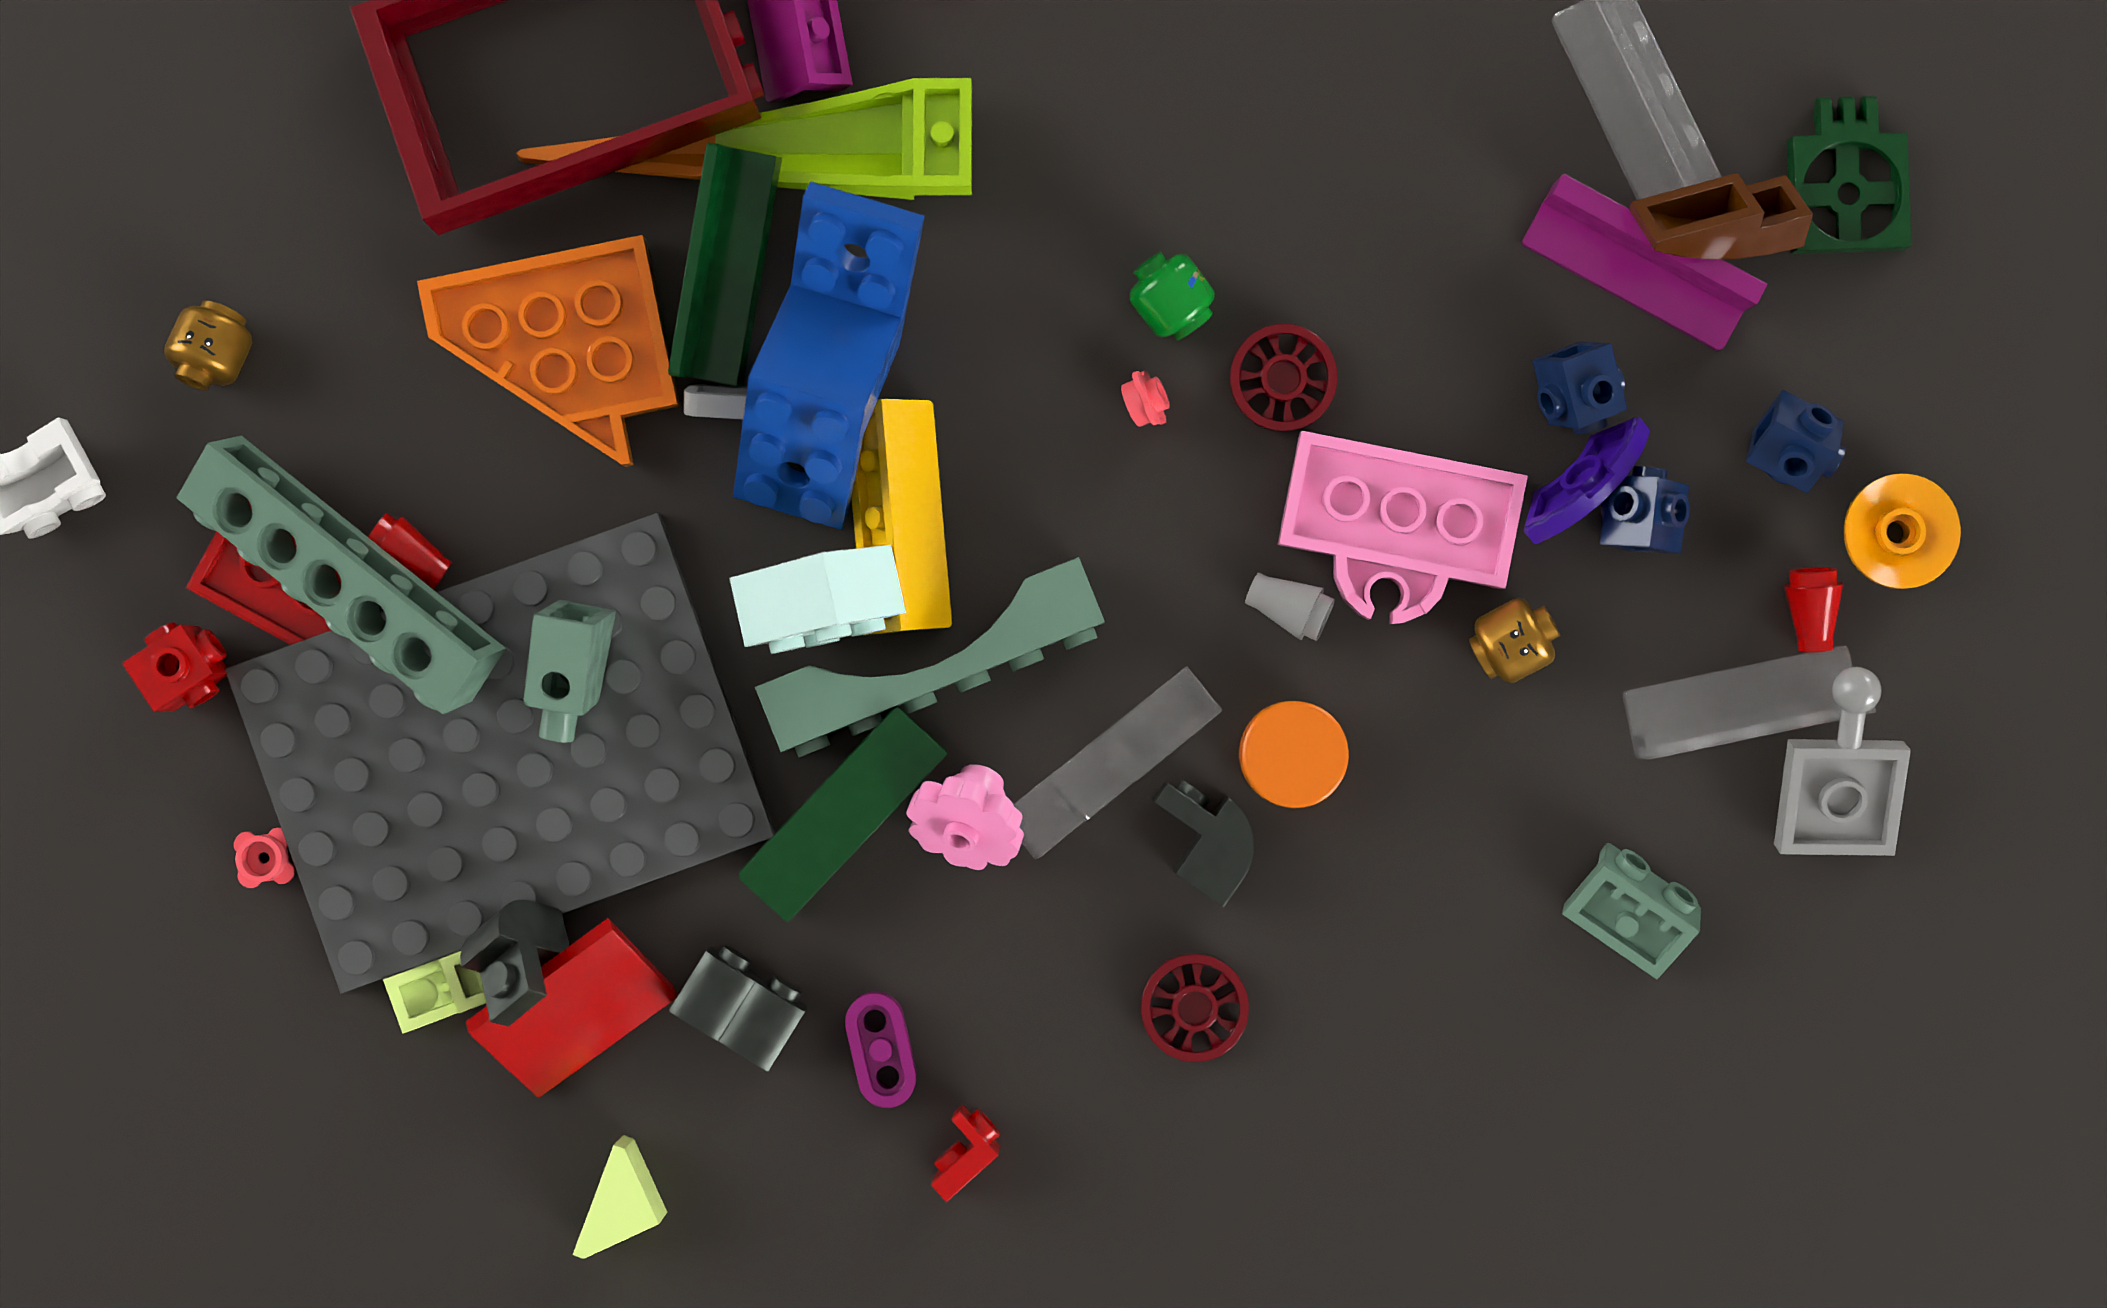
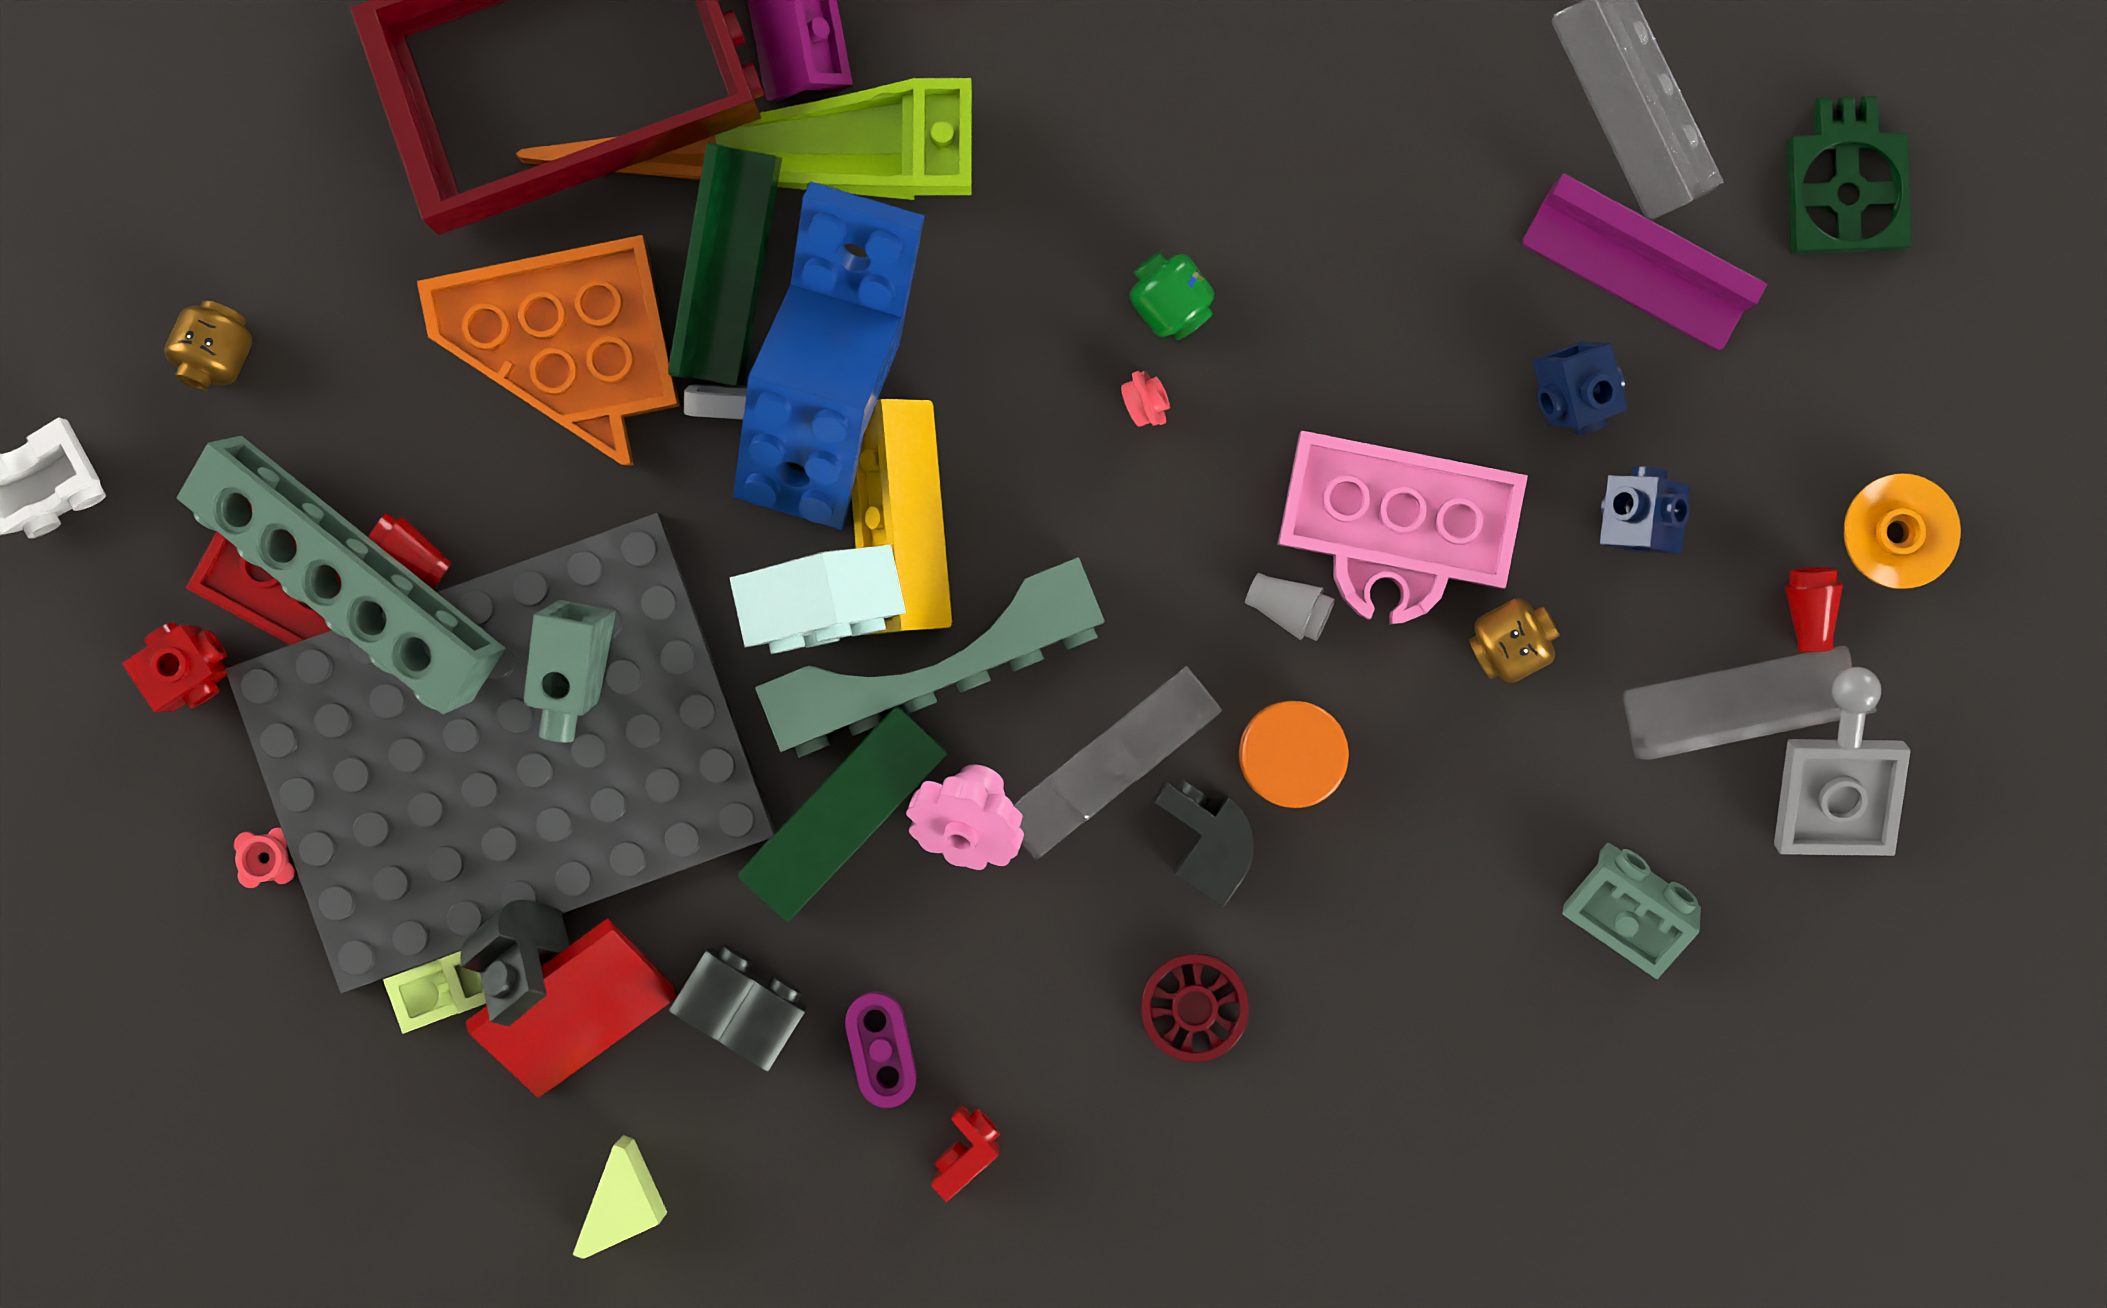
(1283, 377): dark red wheel -> none
(1587, 481): dark purple tile -> none
(1725, 218): reddish brown slope -> none
(1797, 442): dark blue brick -> none

